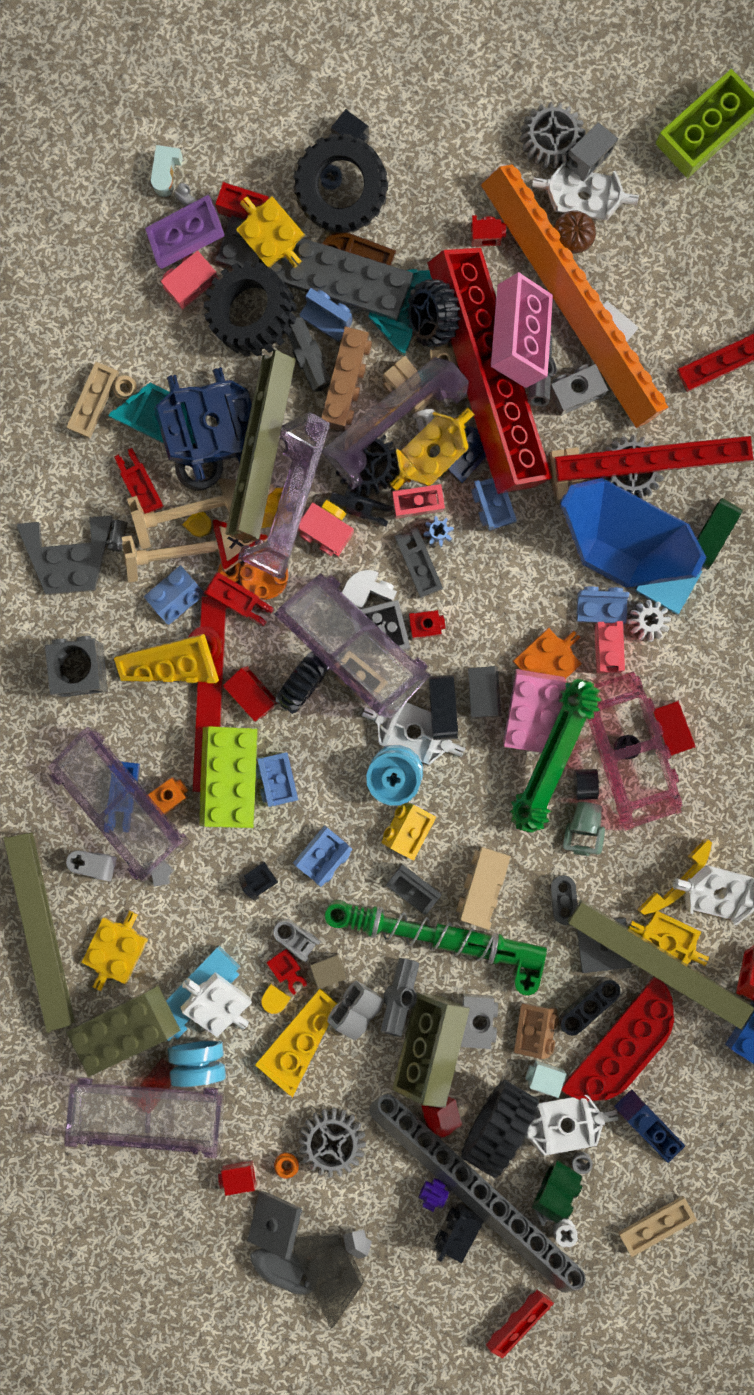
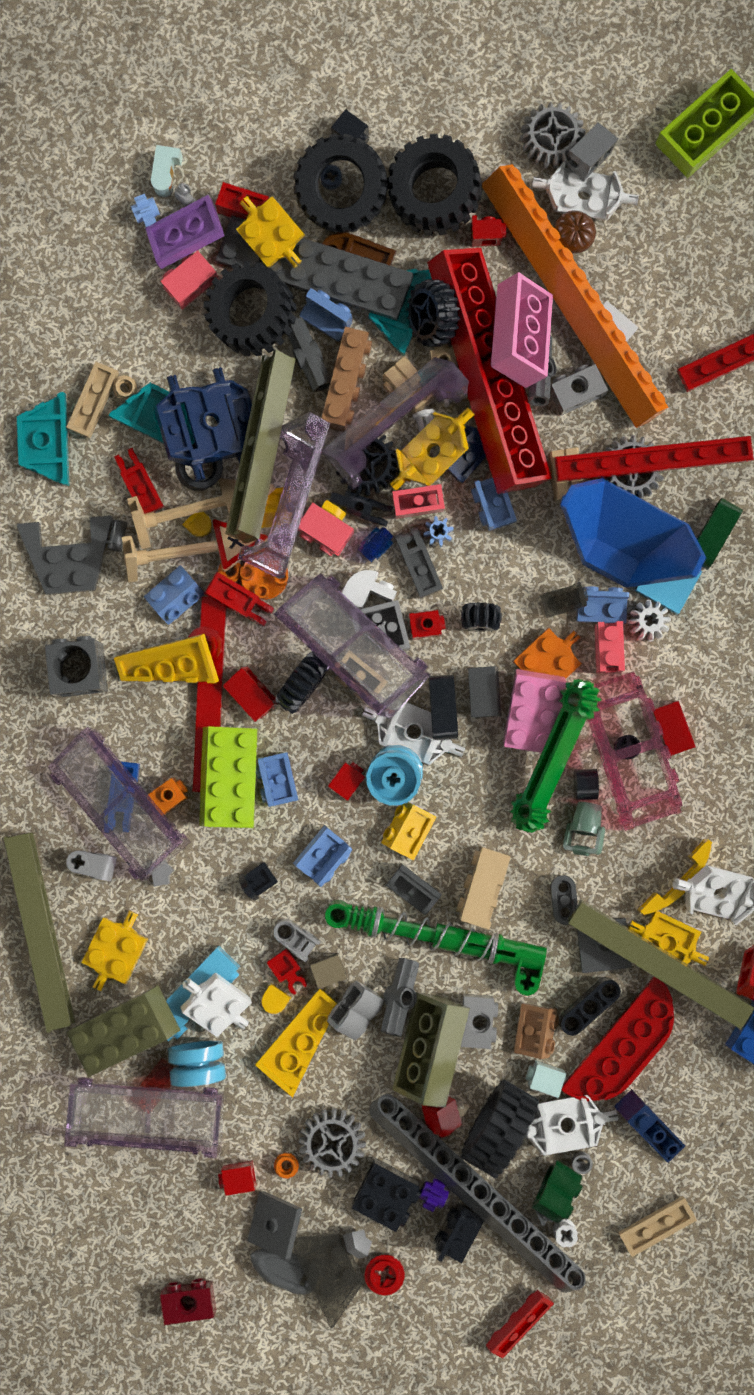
(44, 440): none -> teal wing
(145, 210): none -> light blue gear
(177, 1311): none -> dark red brick
(347, 780): none -> red brick
(376, 543): none -> clear blue brick
(386, 1195): none -> black brick
(390, 1284): none -> red gear
(430, 154): none -> black tyre
(481, 617): none -> black gear
(564, 600): none -> clear smoke bracket

